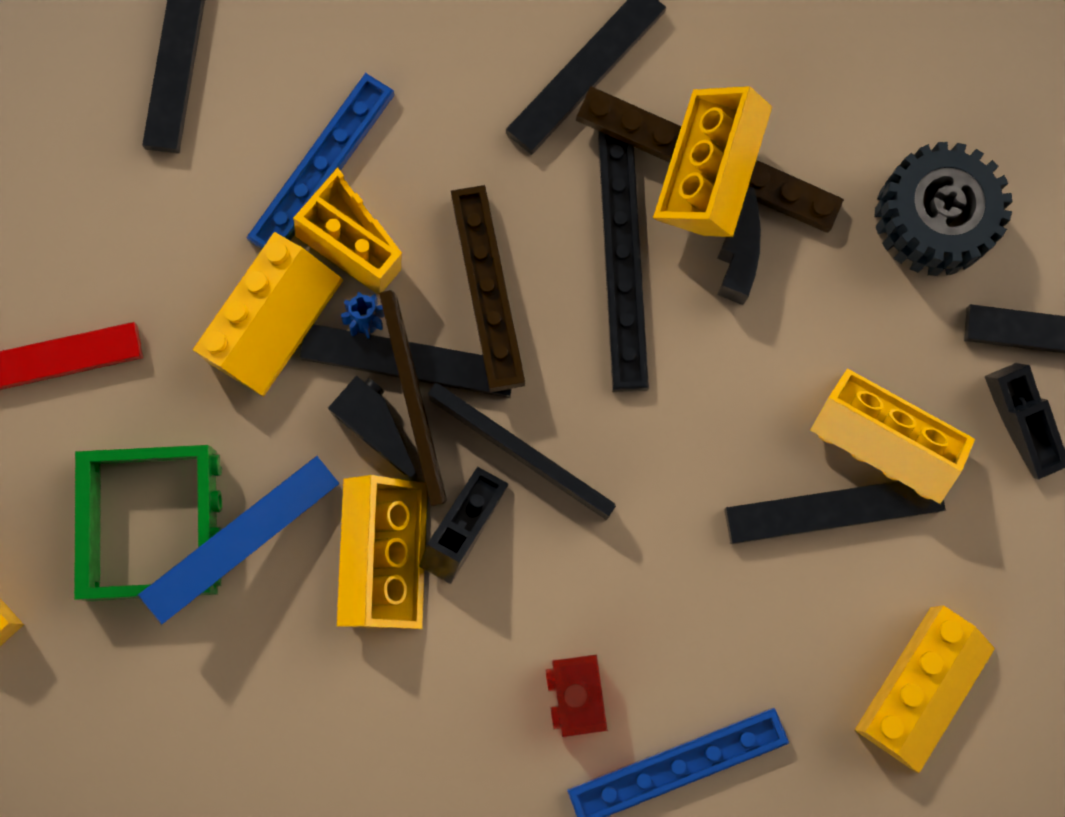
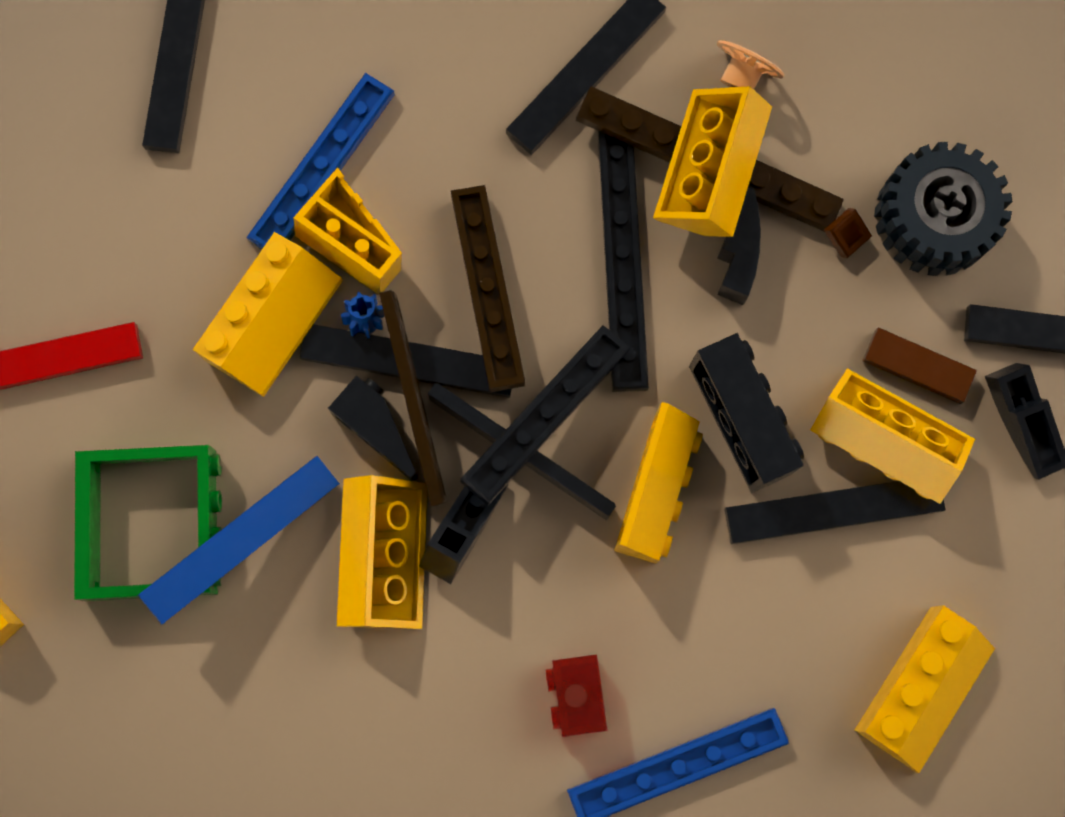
(544, 415): none -> black tile
(658, 484): none -> yellow slope
(743, 70): none -> light nougat wheel
(746, 412): none -> black brick
(848, 233): none -> reddish brown tile
(919, 365): none -> reddish brown tile

